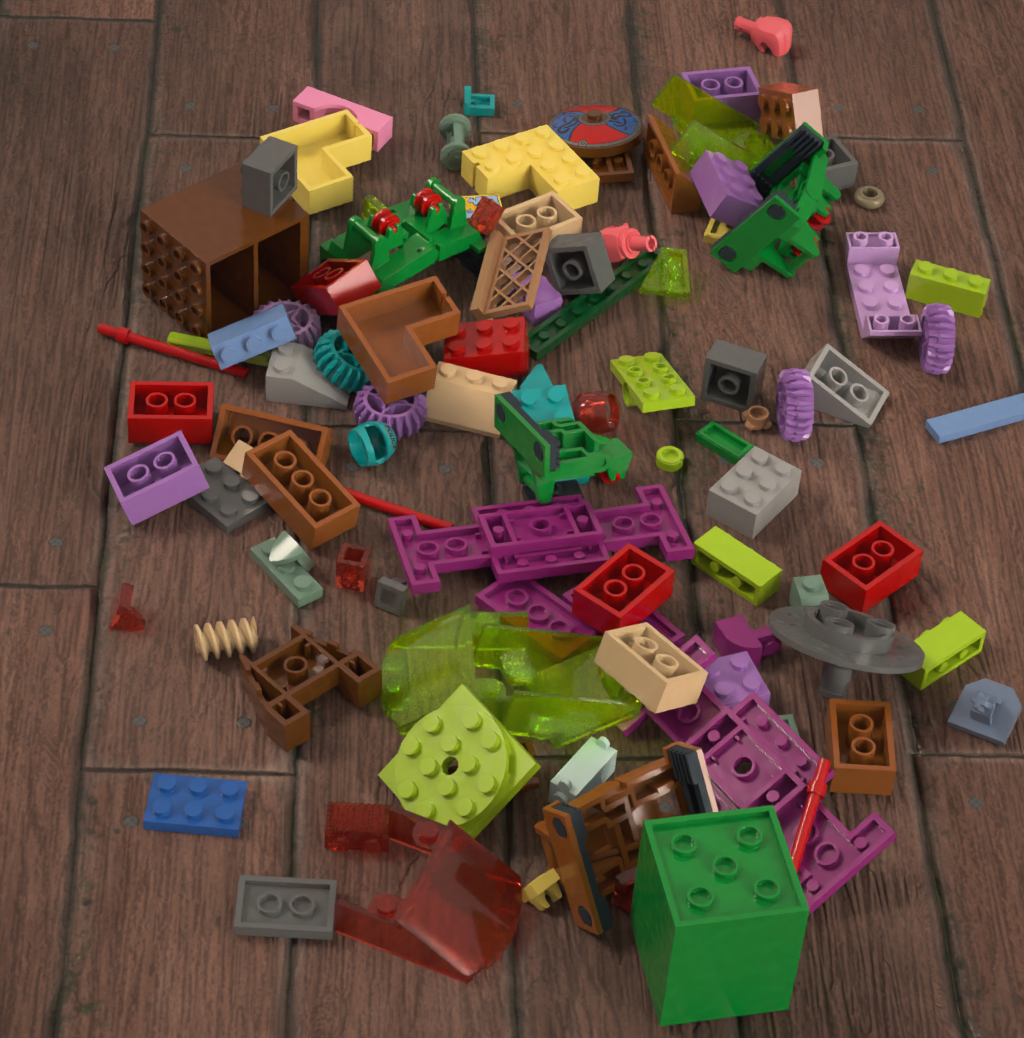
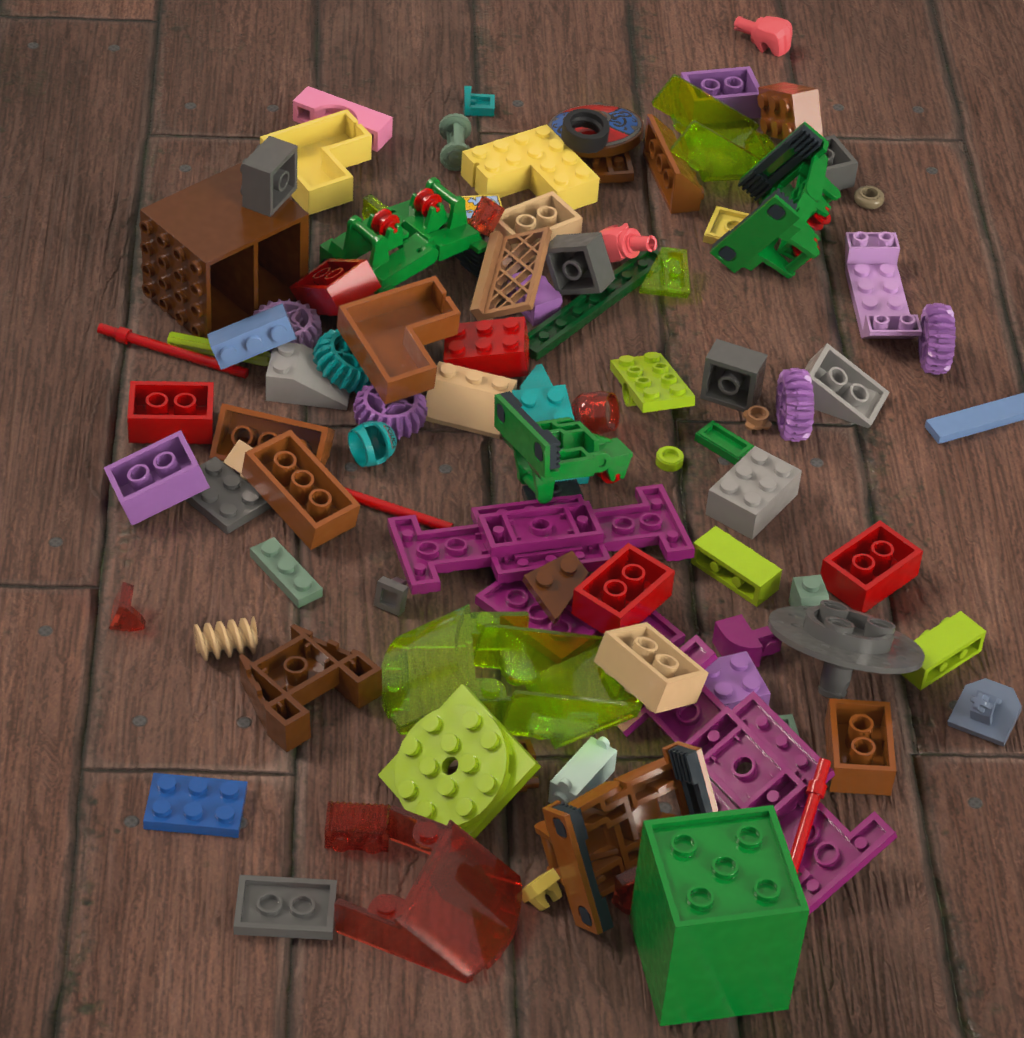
(288, 550): sand green tile -> none
(353, 567): clear red brick -> none
(554, 584): none -> reddish brown wing
(588, 119): none -> black tyre
(725, 187): medium lavender brick -> none
(944, 285): lime brick -> none

